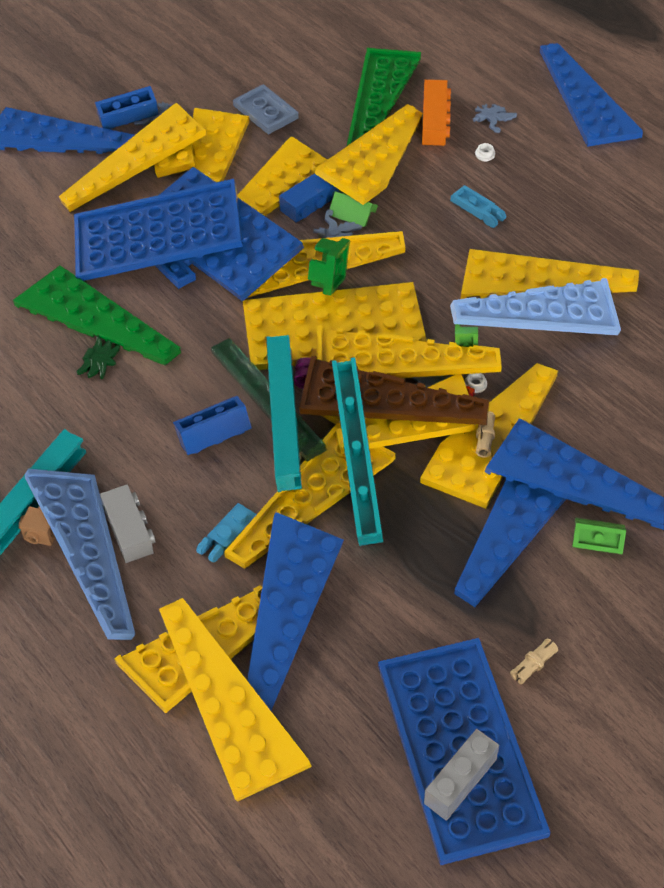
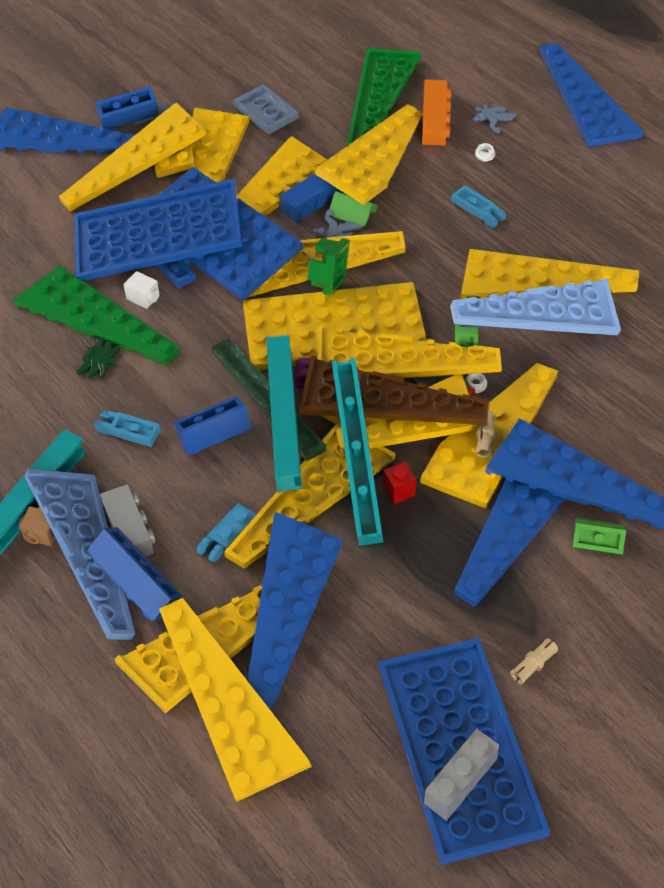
(128, 427): none -> dark azure hinge
(133, 572): none -> brick
(141, 290): none -> white brick
(399, 482): none -> red brick

